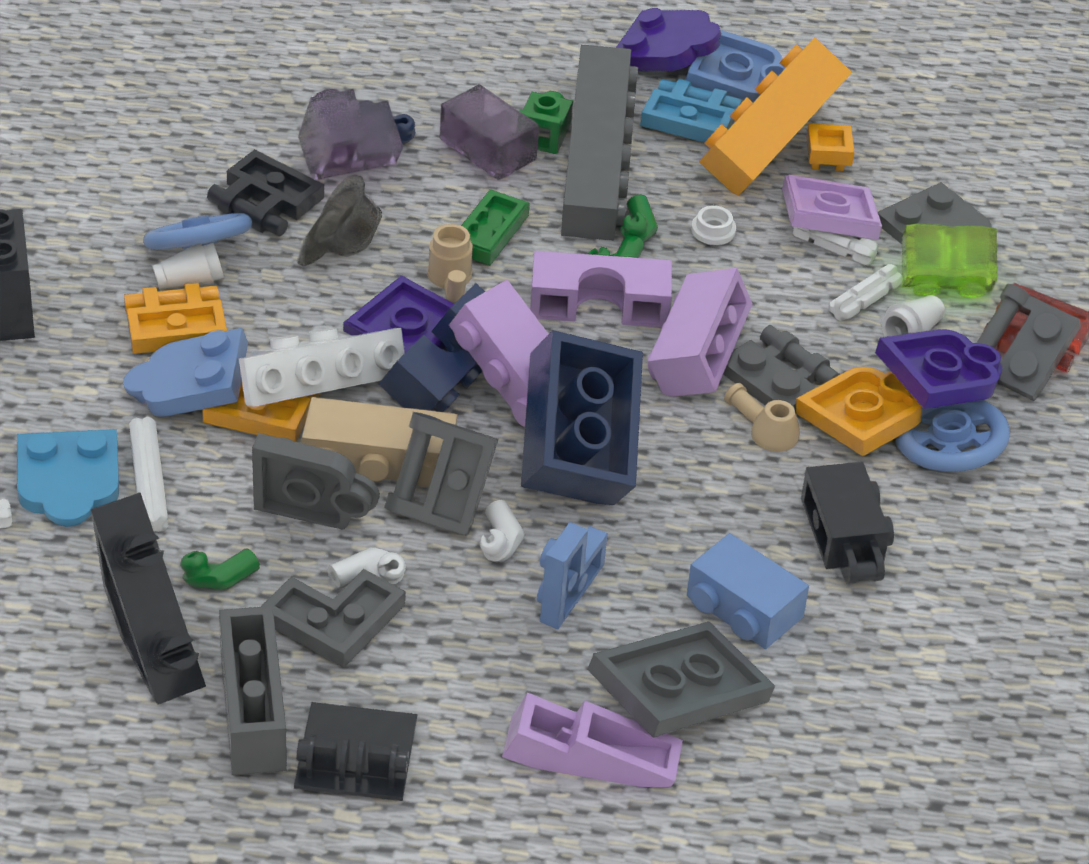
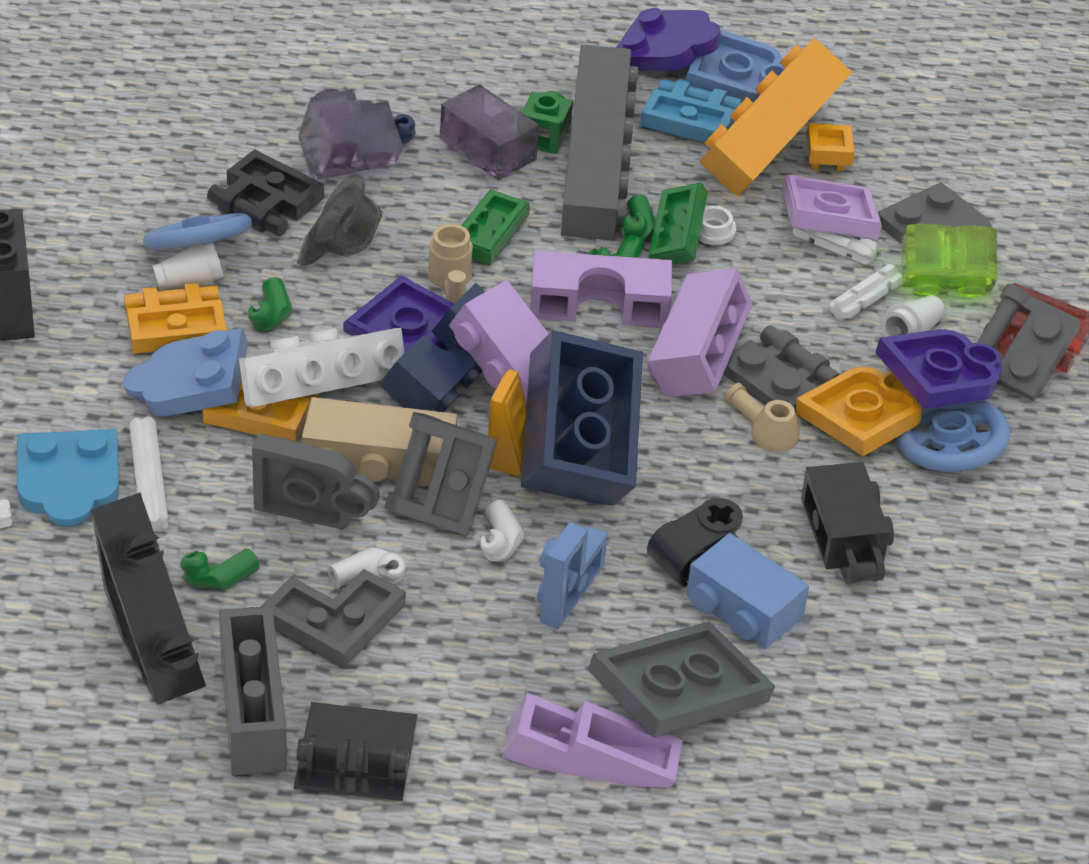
(274, 309): none -> green arm
(508, 424): none -> light orange slope
(678, 223): none -> green plate
(690, 536): none -> black piece

